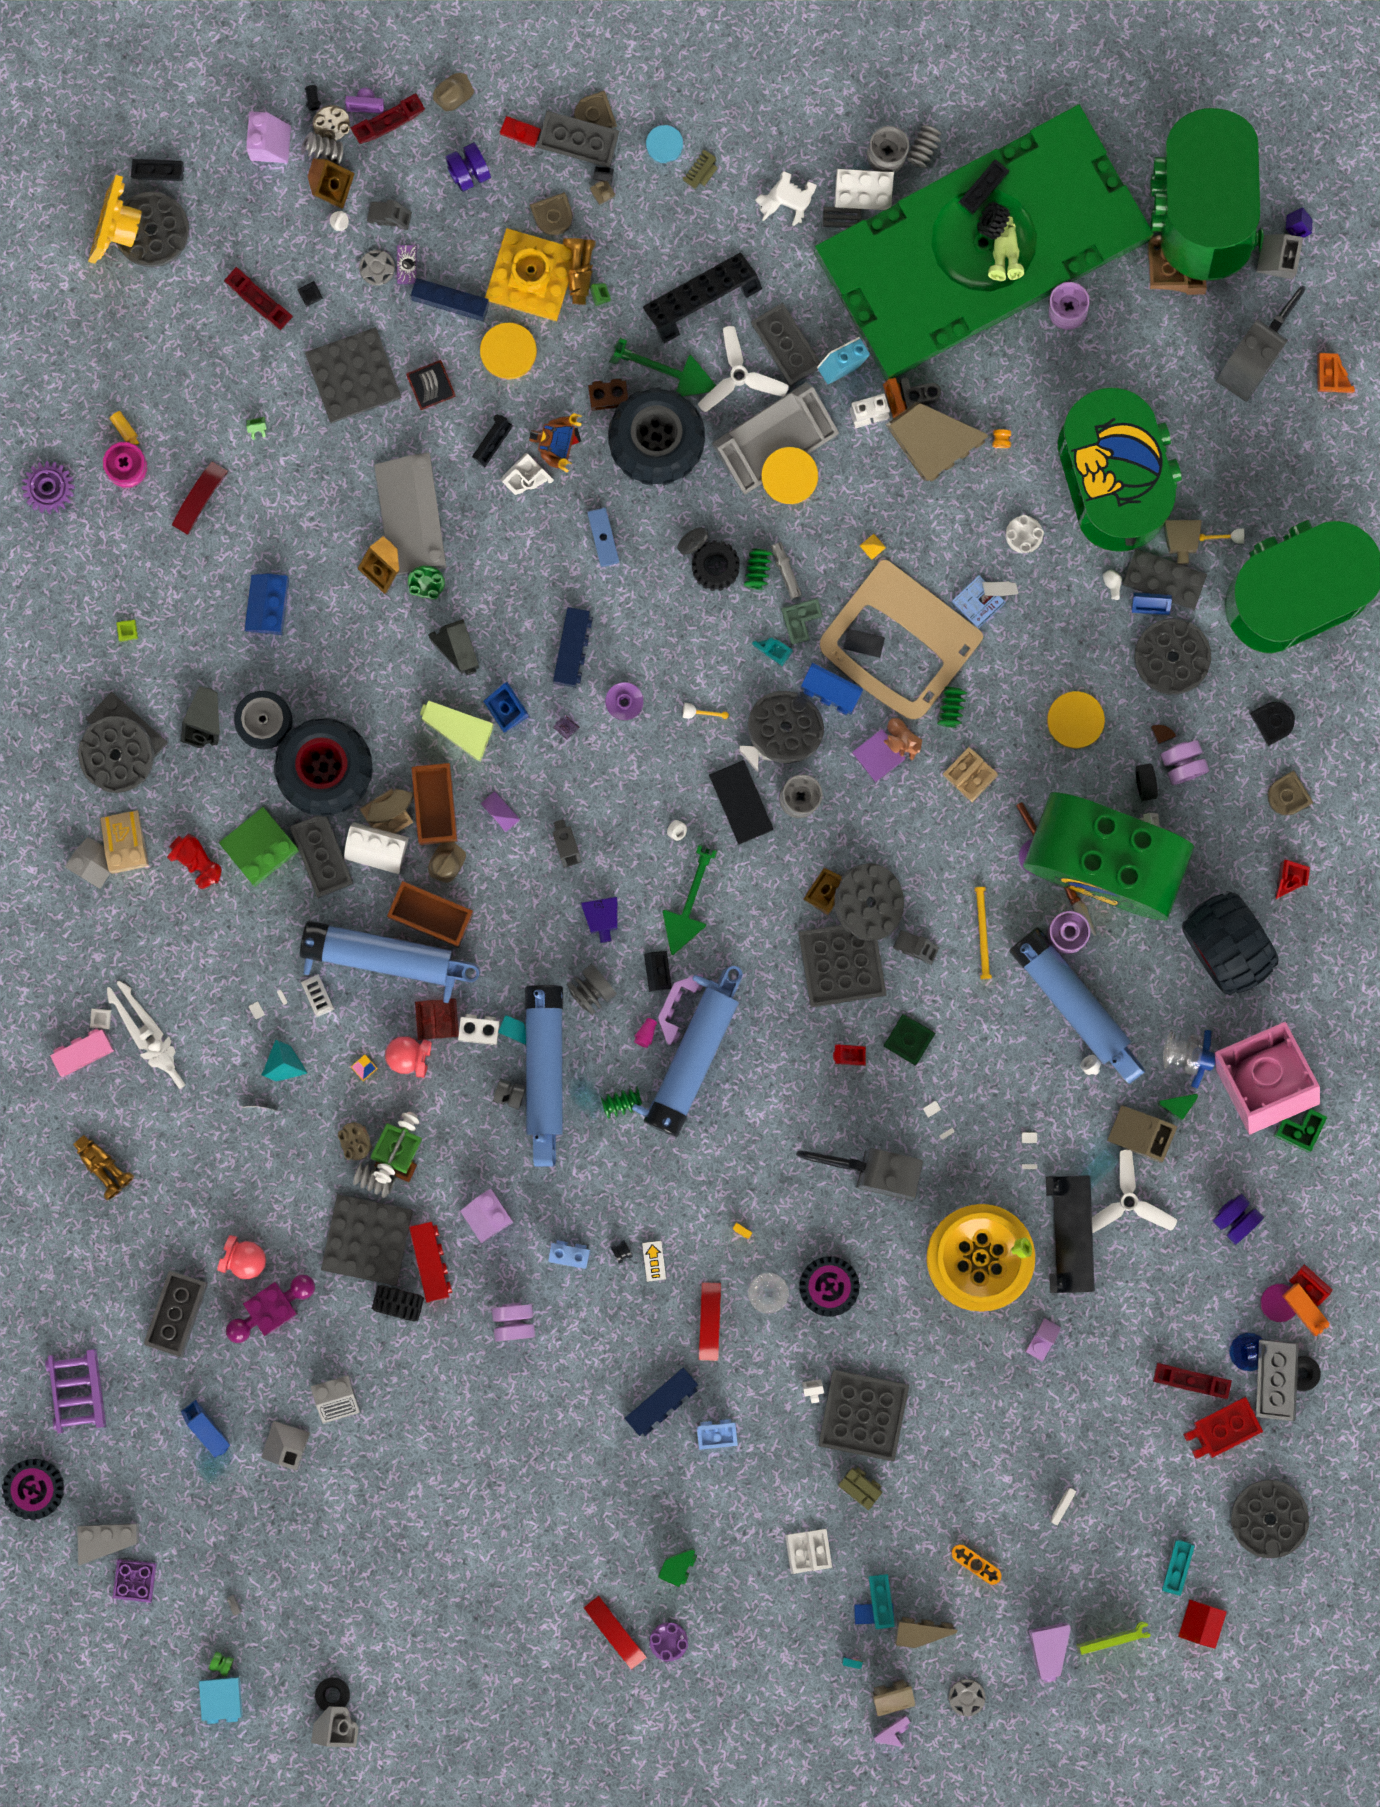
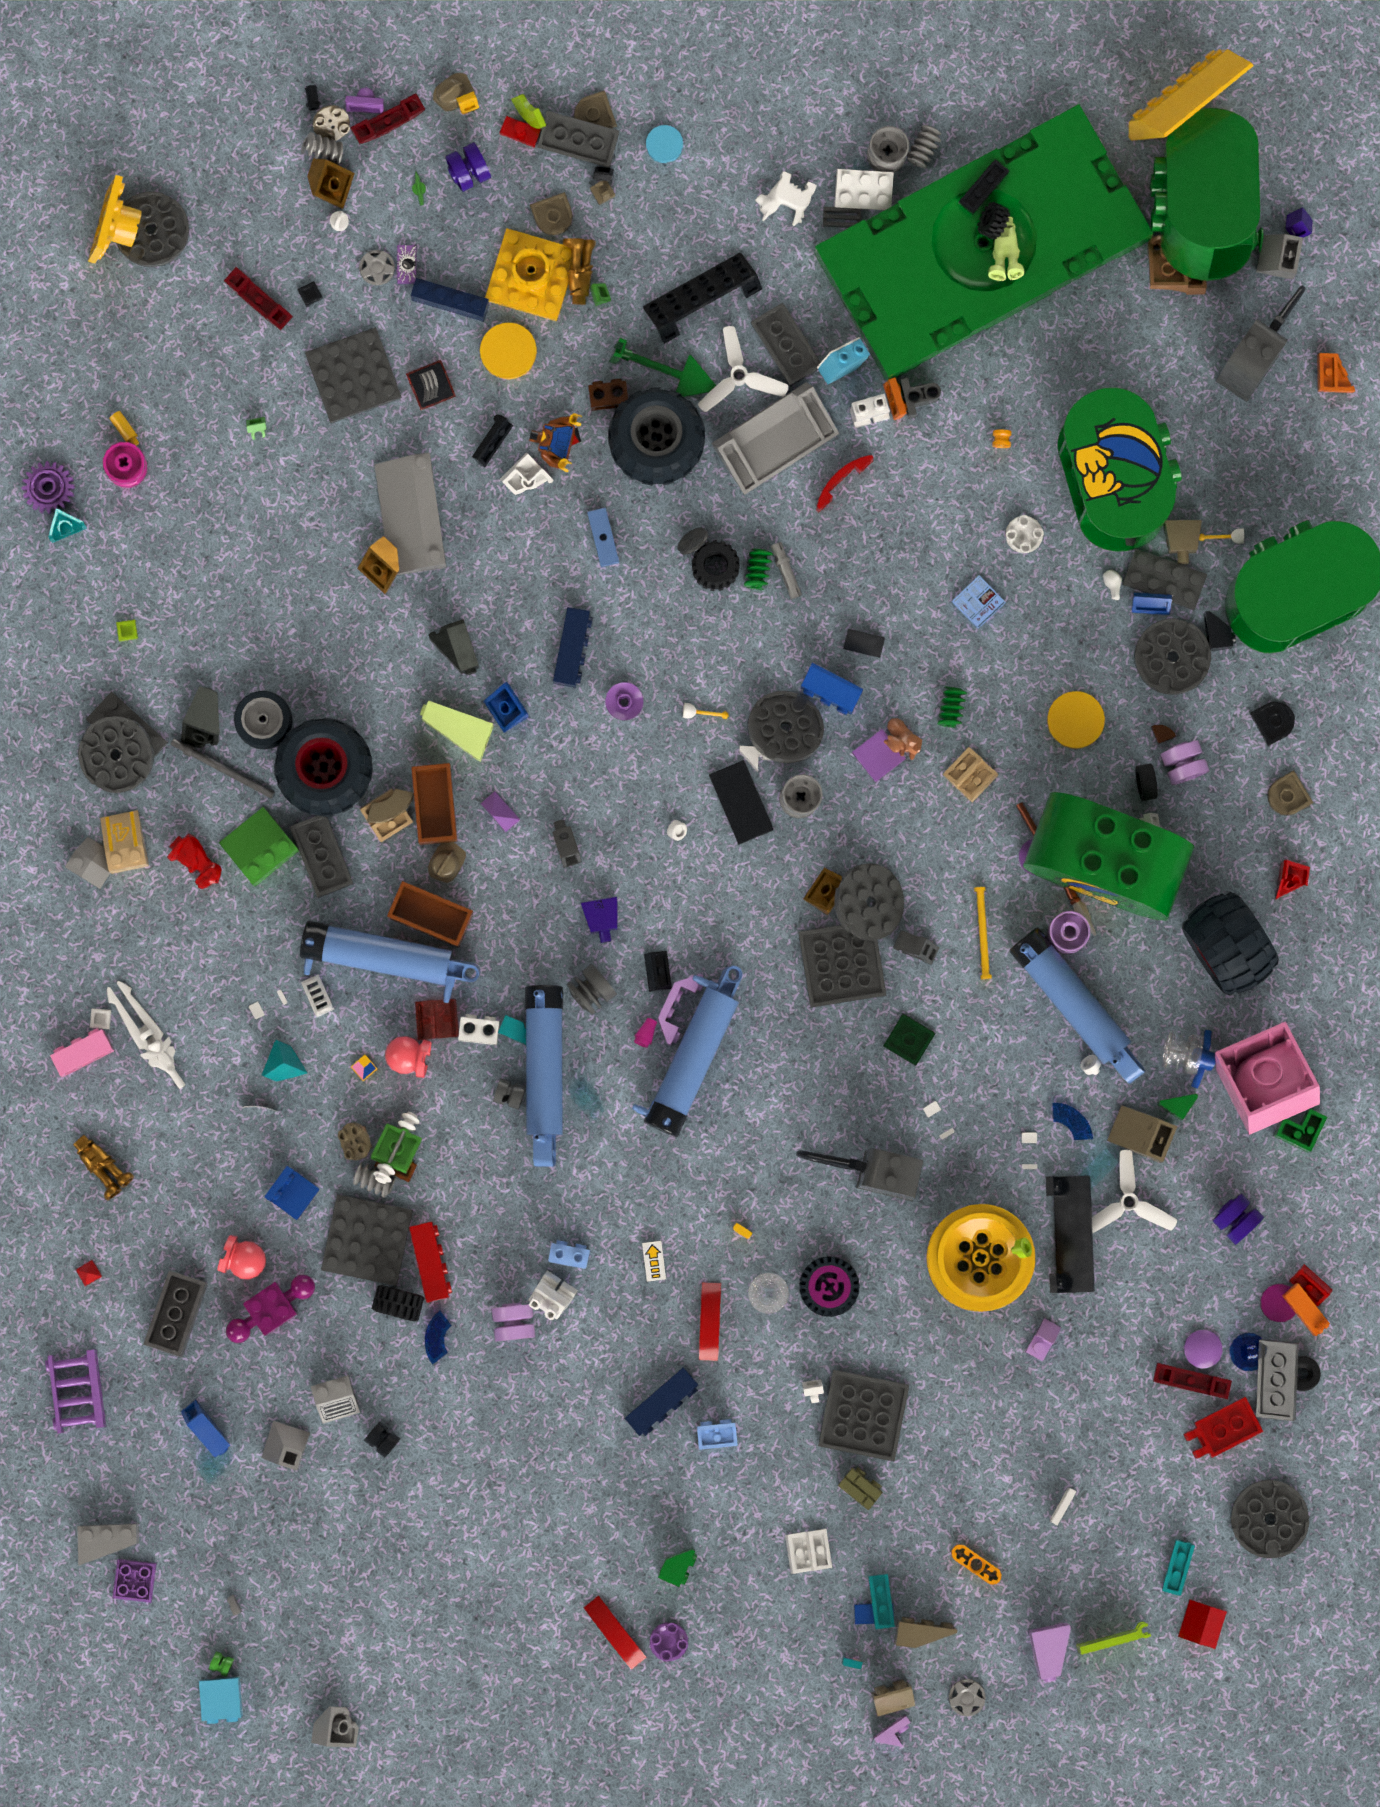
(41, 1471): wheel -> none
(64, 526): none -> teal slope
(88, 1273): none -> red slope
(157, 170): black hinge -> none
(189, 751): none -> flat silver bar
(198, 497): dark red slope -> none
(267, 138): lavender slope -> none
(267, 604): blue slope -> none
(292, 1192): none -> blue bracket
(328, 1683): black tyre -> none
(375, 847): white slope -> none
(382, 1439): none -> black wheel
(389, 214): dark grey tile -> none
(419, 188): none -> bright green piece
(426, 582): green dish -> none
(435, 1337): none -> clear blue tile
(467, 103): none -> yellow tile
(486, 1215): lavender slope -> none
(528, 112): none -> lime tile
(549, 1299): none -> white hips
(566, 727): clear purple plate -> none
(621, 1102): green piece -> none
(621, 1251): black wheel -> none
(681, 928): green piece -> none
(705, 172): olive piece -> none
(774, 650): teal slope -> none
(789, 475): yellow tile -> none
(797, 615): sand green tile -> none
(850, 1055): red tile -> none
(858, 464): none -> red slope
(872, 546): yellow slope -> none
(918, 612): tan door -> none
(933, 439): dark tan slope -> none
(1000, 588): white sticker -> none
(1068, 295): lavender wheel -> none
(1072, 1120): none -> clear blue tile
(1187, 95): none -> yellow slope
(1203, 1349): none -> medium lavender dish
(1218, 633): none -> black slope

